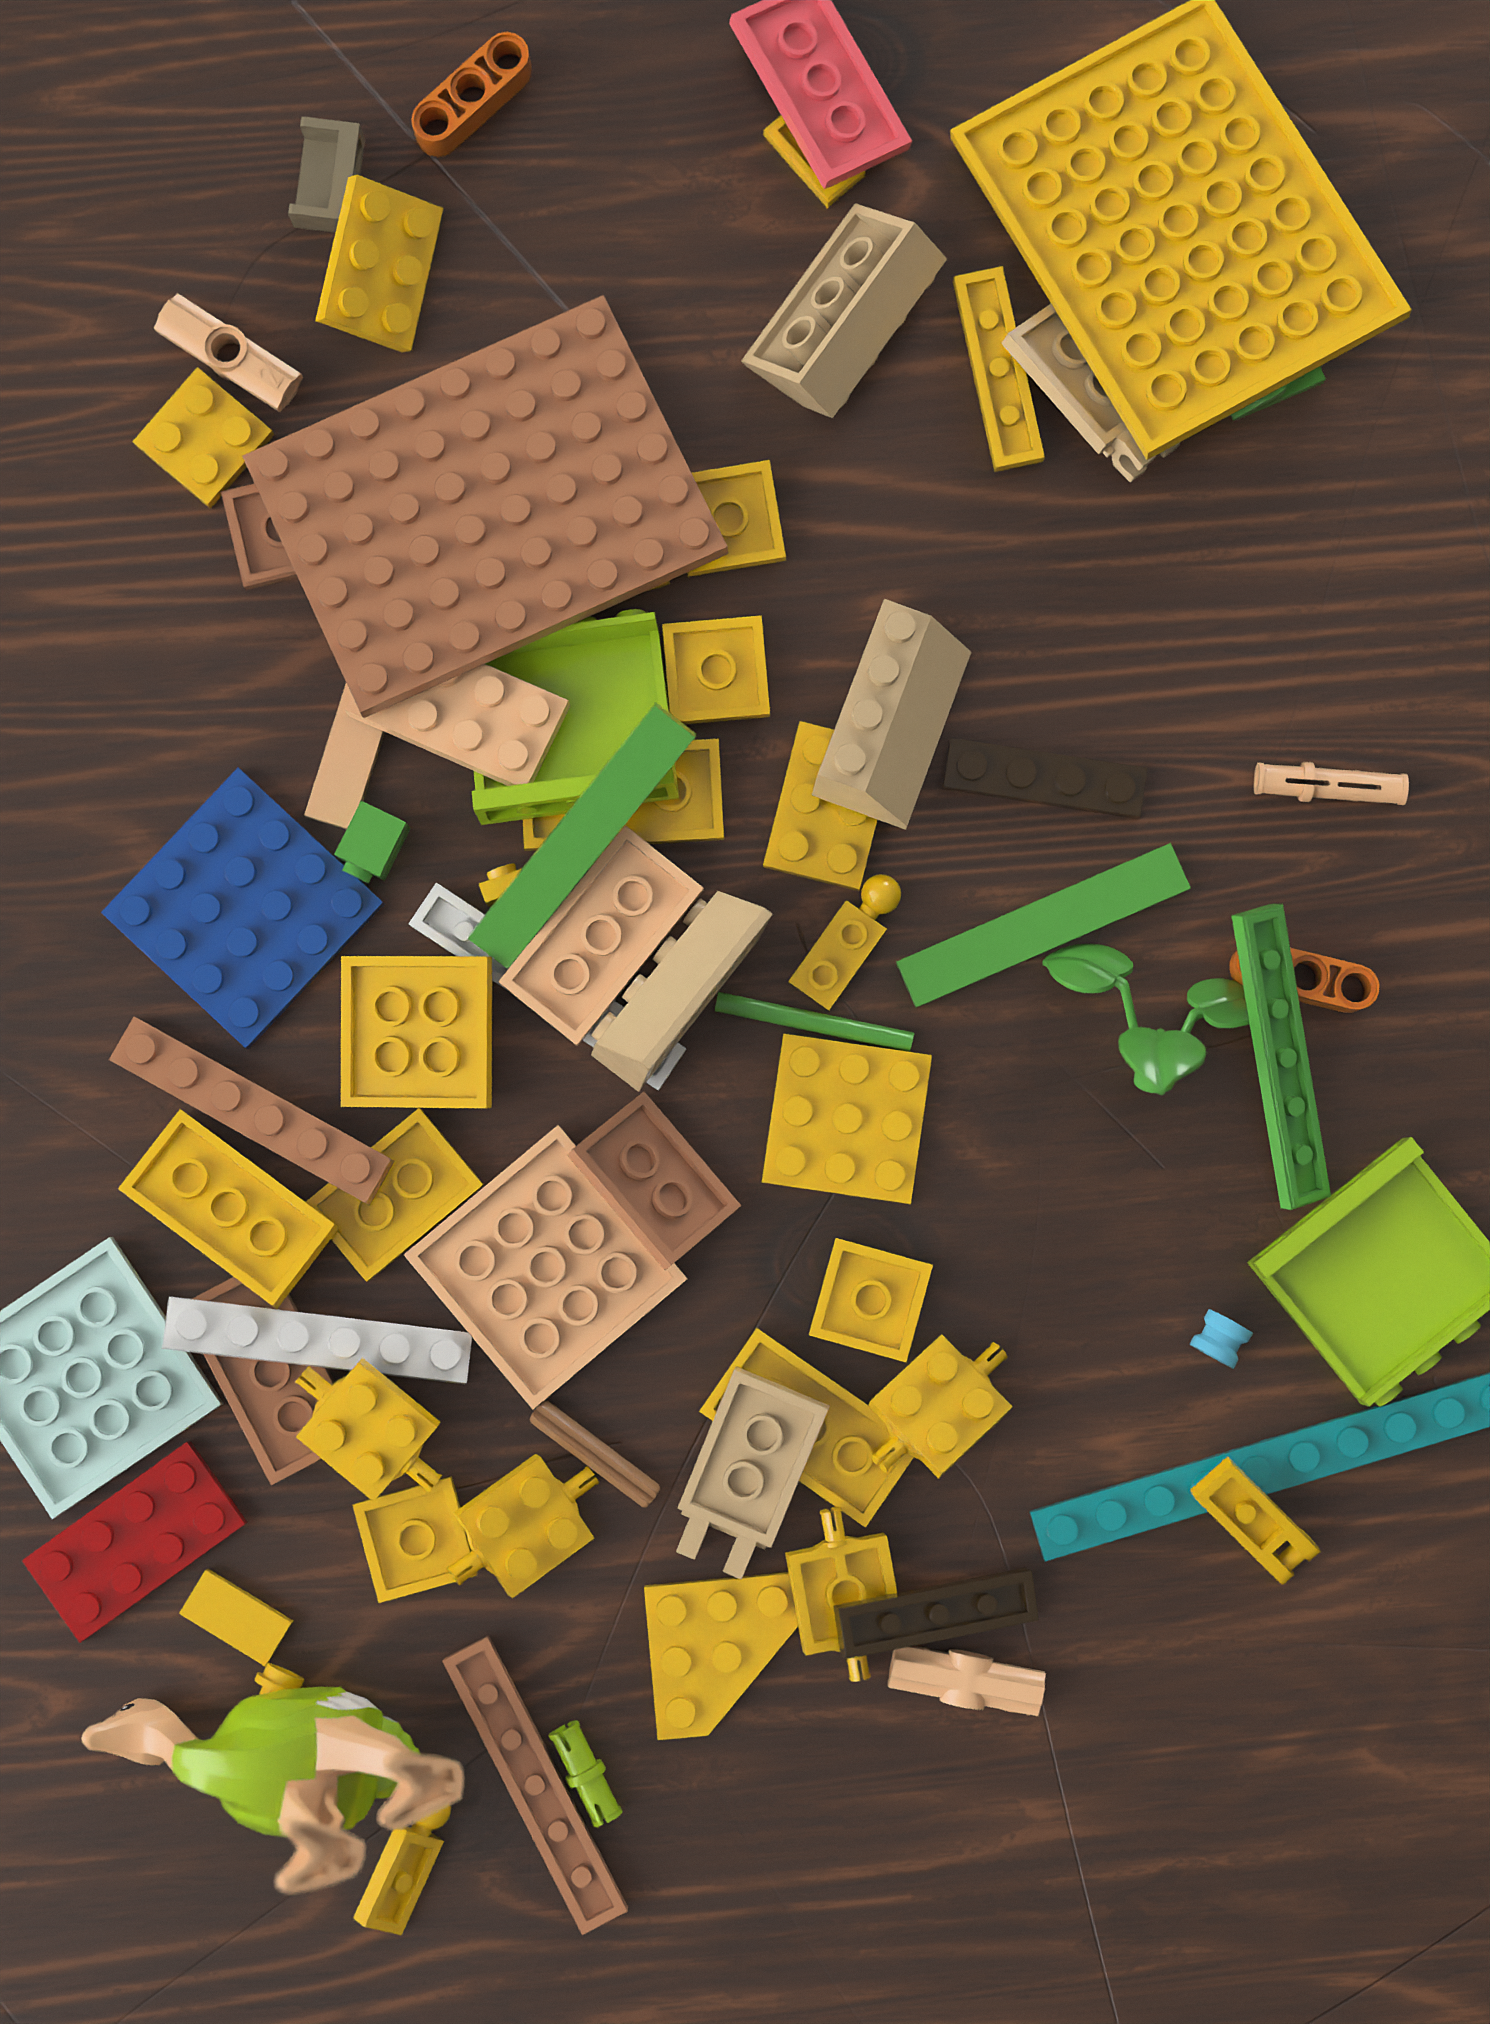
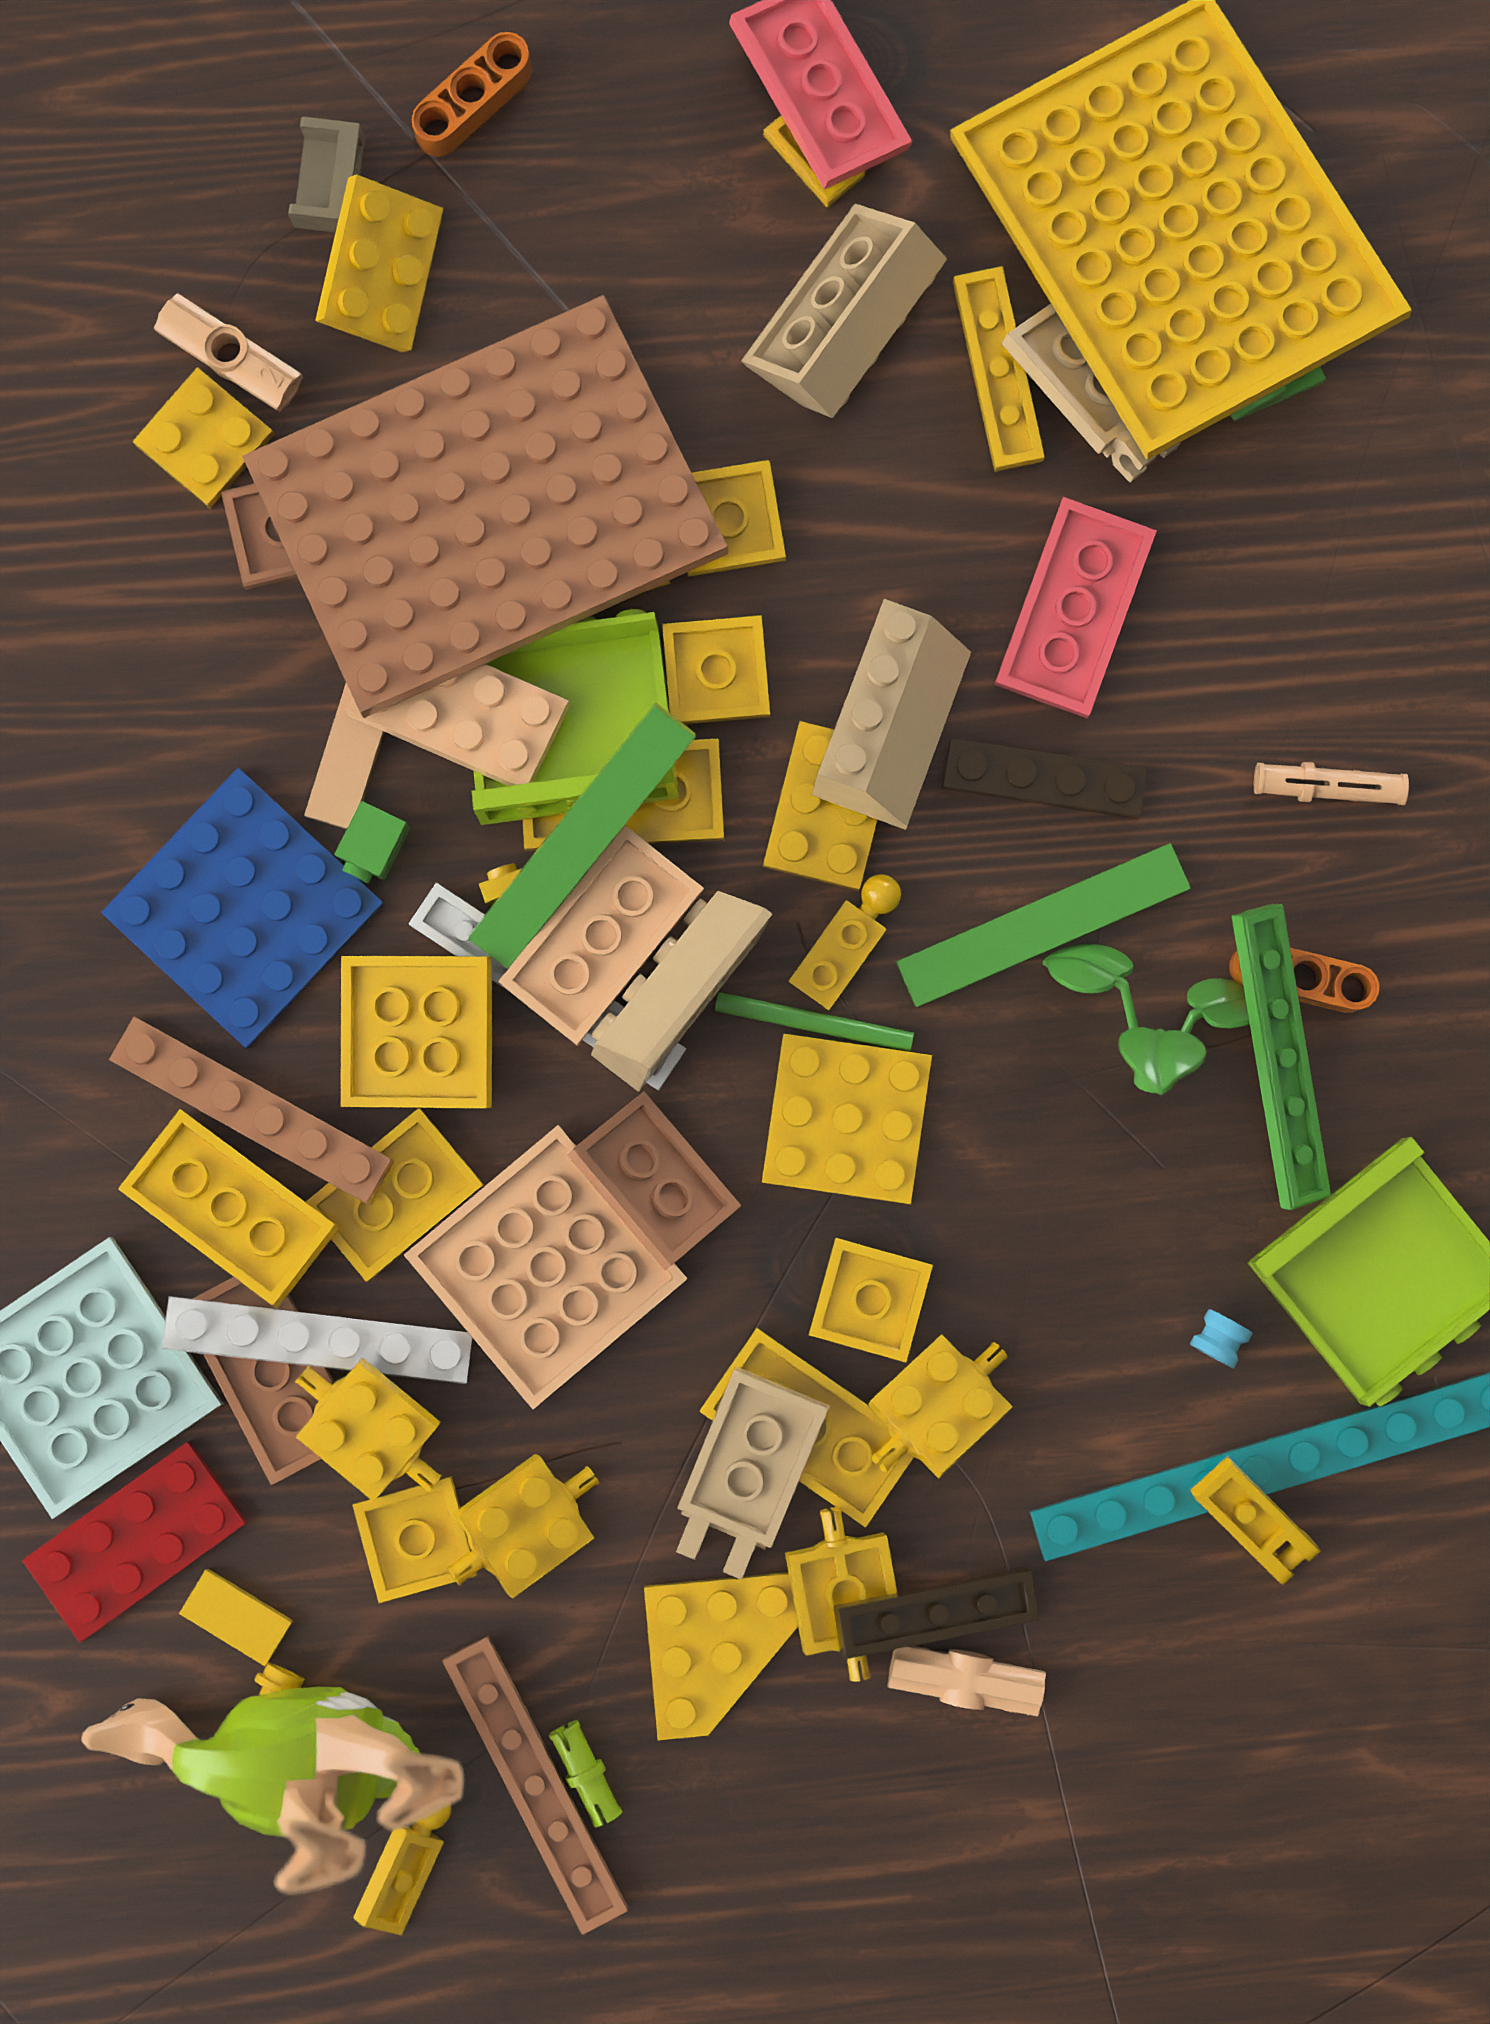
(595, 1453): medium nougat axle -> none
(1075, 607): none -> coral plate

